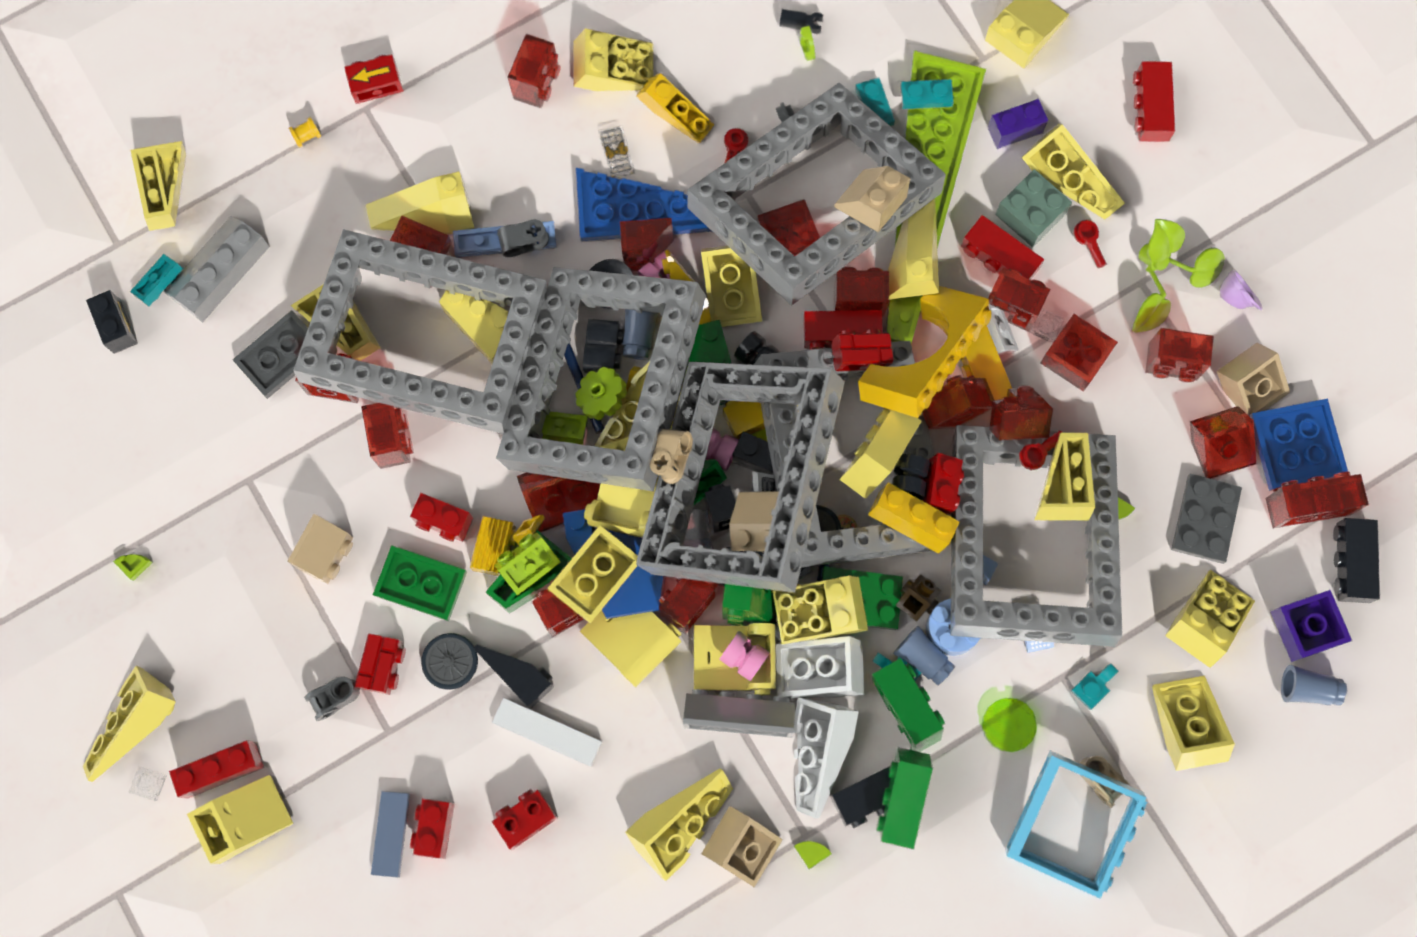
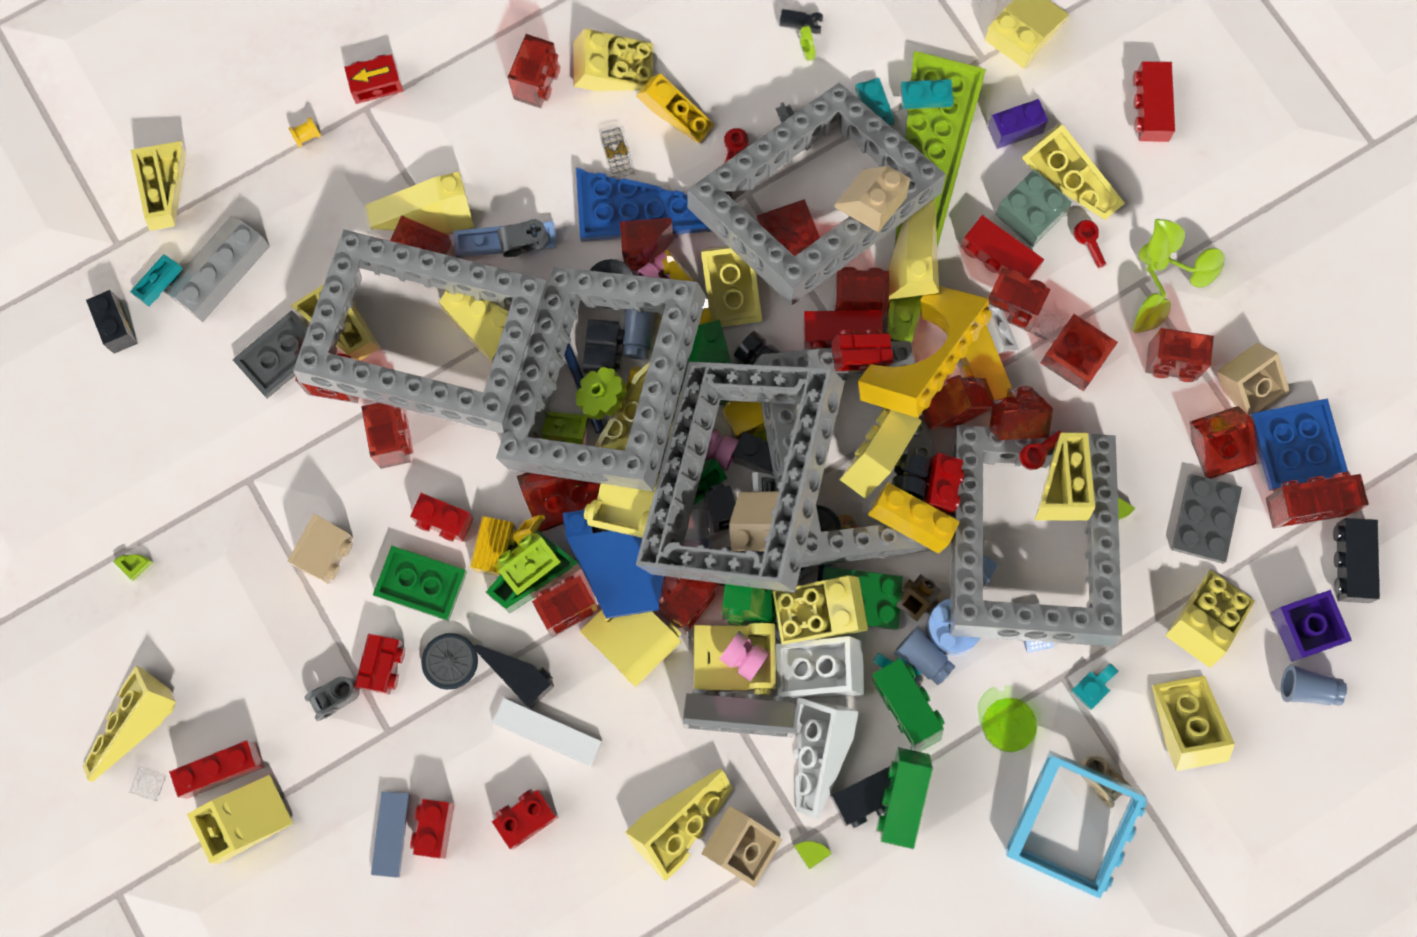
(594, 574): light yellow slope -> none
(671, 451): tan piece -> none
(1238, 293): lavender hat -> none

